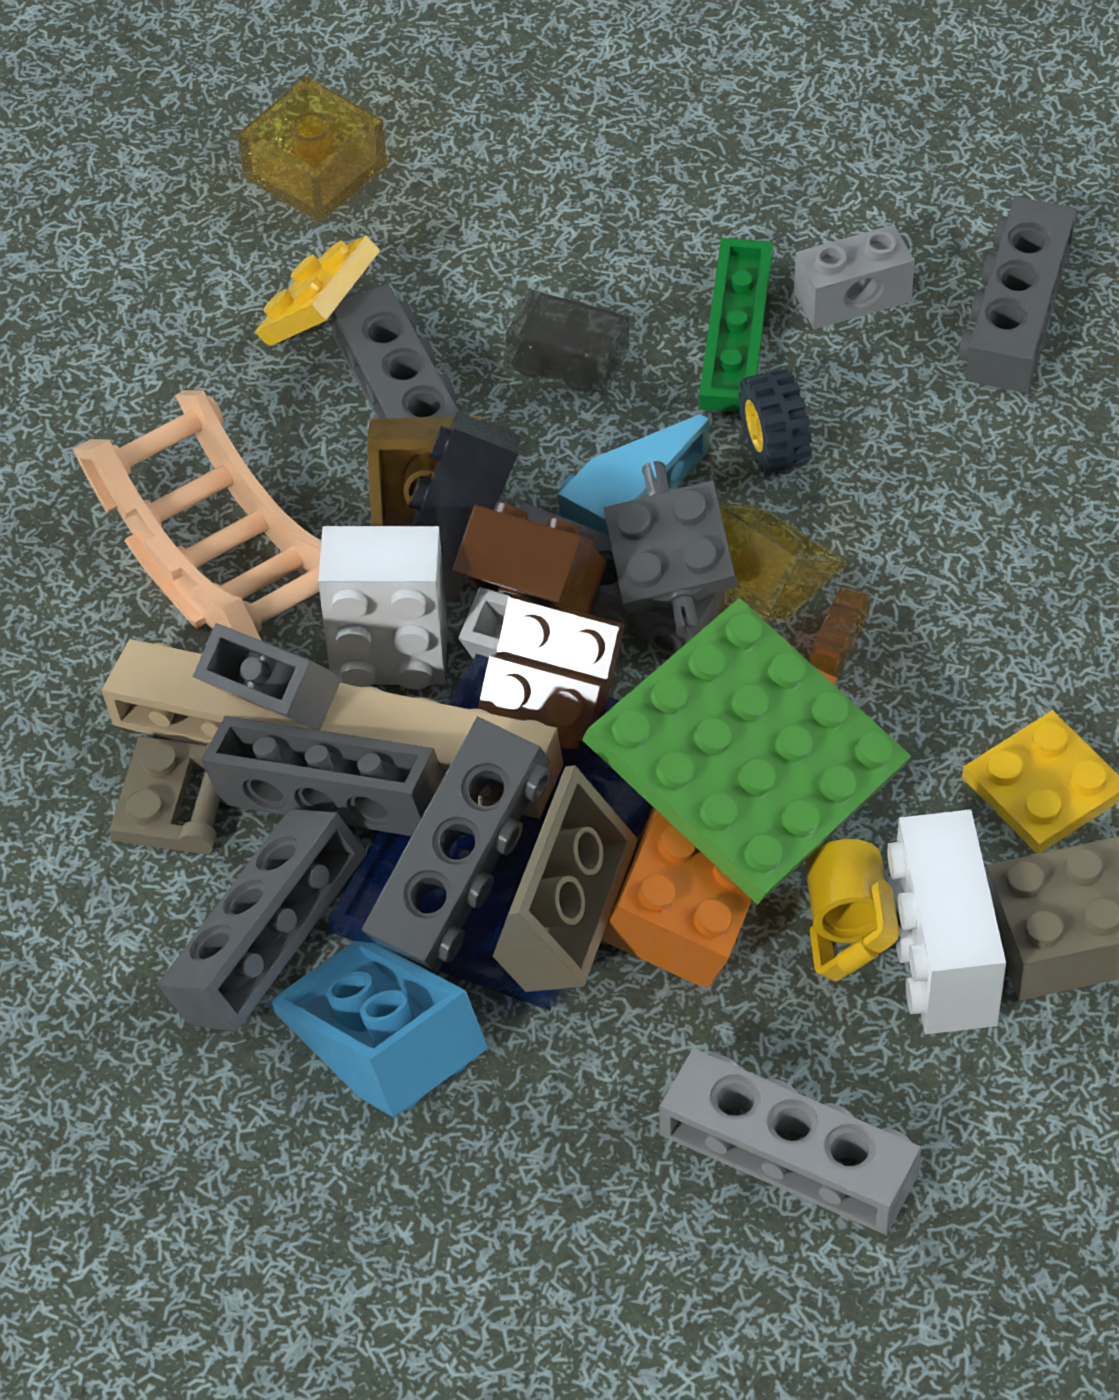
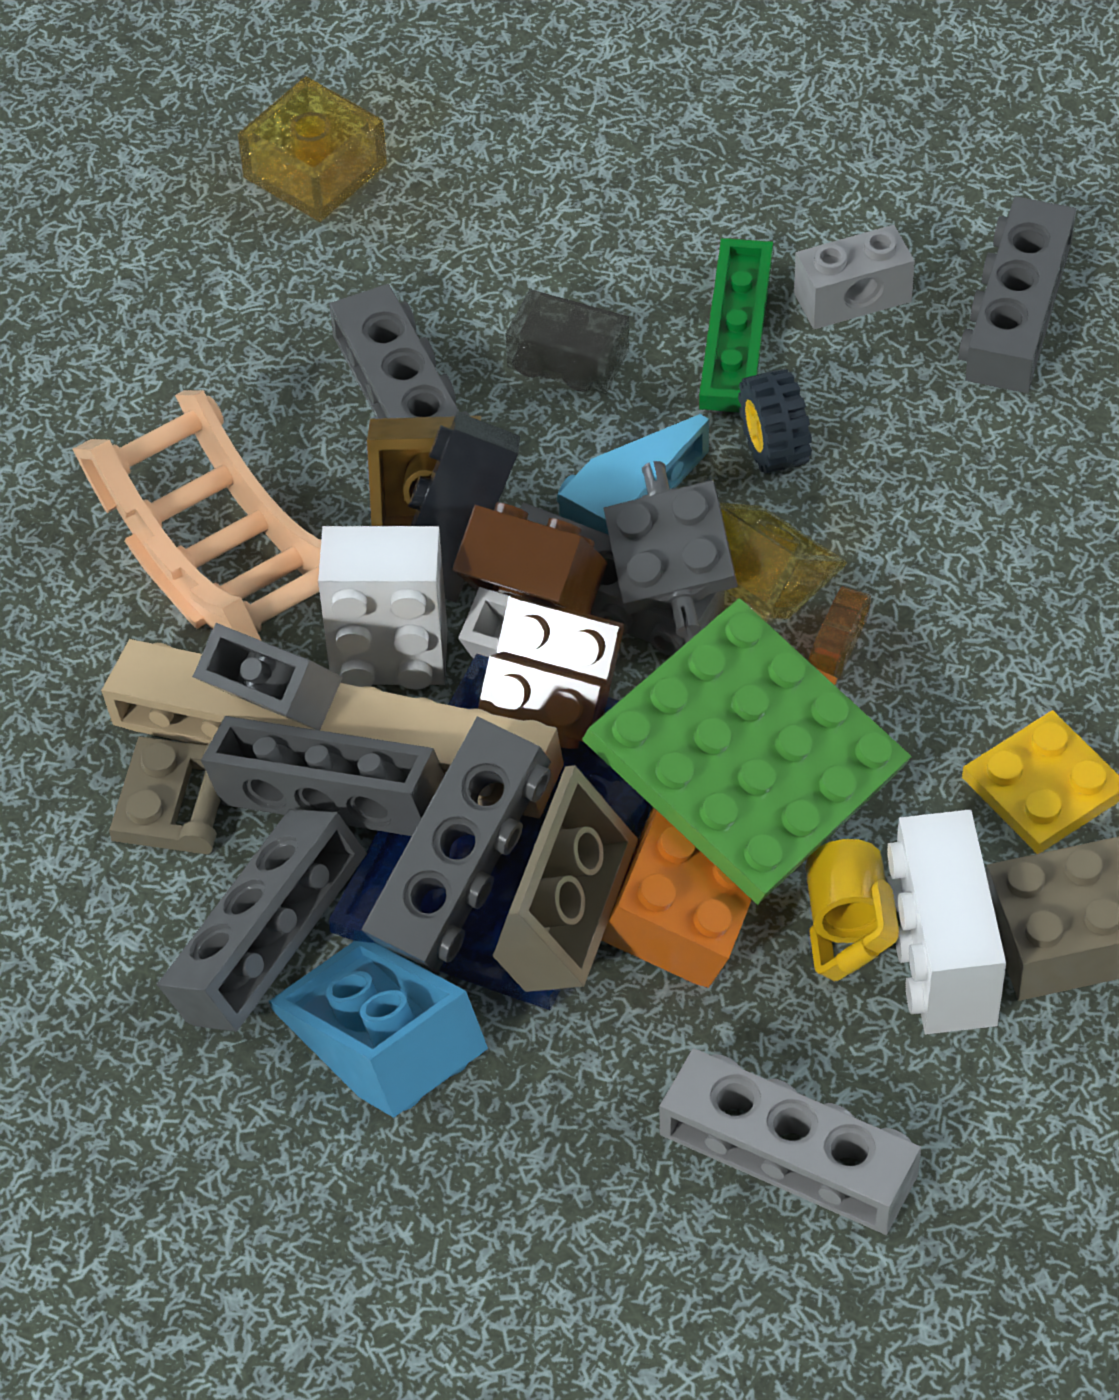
(316, 290): yellow plate -> none

